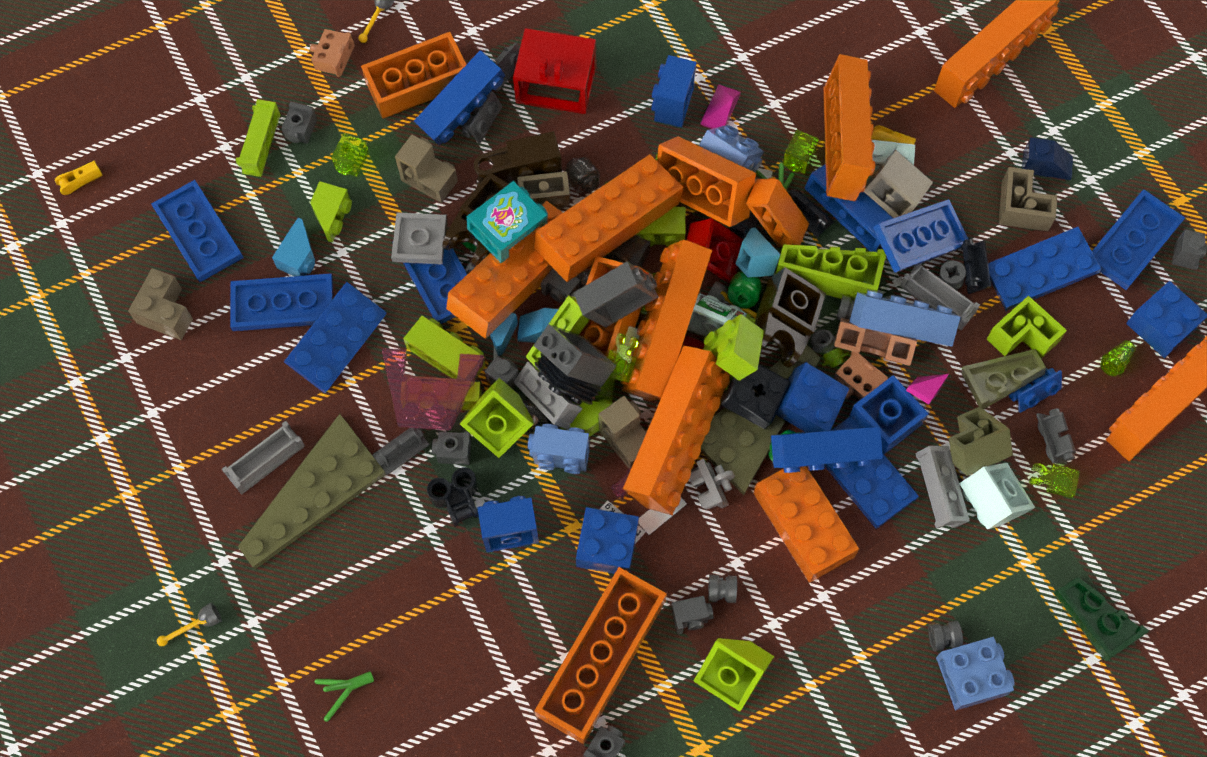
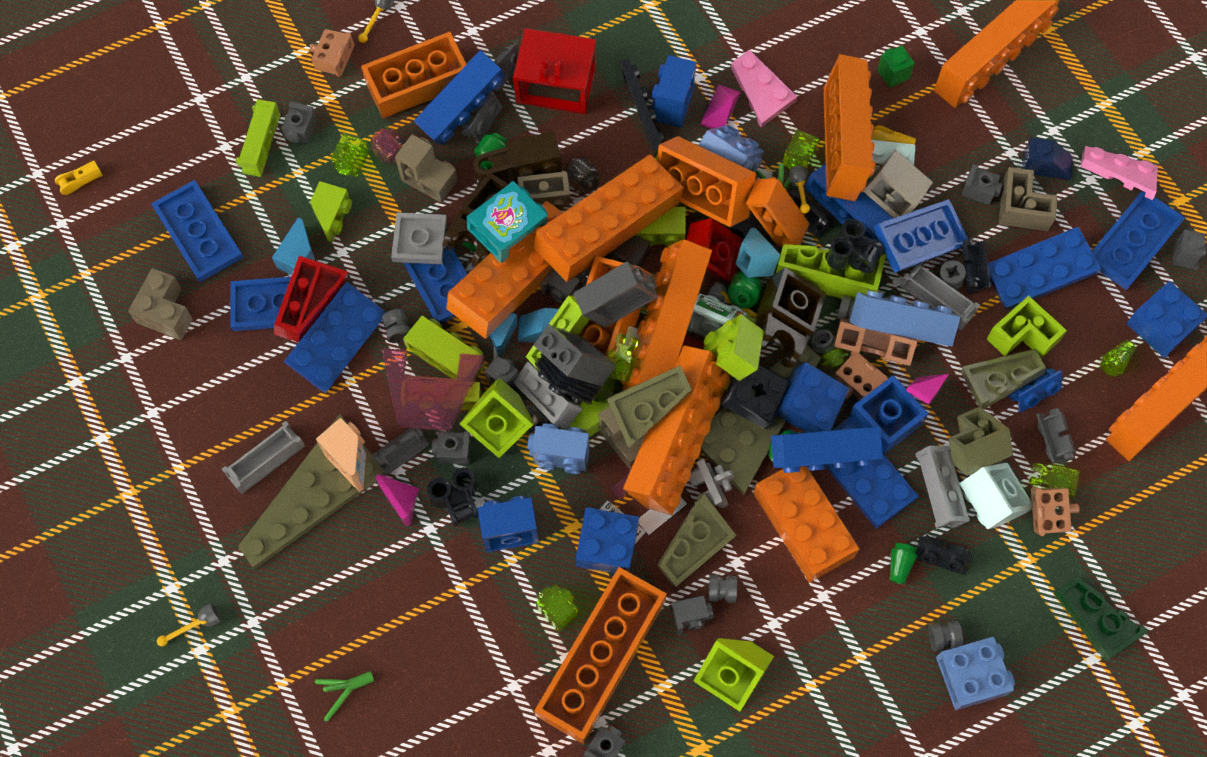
(307, 296): none -> red wedge
(345, 450): none -> light nougat slope
(386, 145): none -> clear pink head
(396, 325): none -> dark grey wheel
(400, 495): none -> dark pink slope
(487, 144): none -> green head
(556, 606): none -> clear neon green brick
(640, 95): none -> black wing
(648, 402): none -> olive wing
(695, 542): none -> olive wing
(764, 90): none -> bright pink wing
(798, 178): none -> dark grey hinge
(854, 248): none -> black piece
(895, 66): none -> green brick
(902, 561): none -> green cone
(951, 558): none -> black hinge
(981, 185): none -> dark grey brick
(1044, 510): none -> nougat piece
(1130, 171): none -> bright pink wing

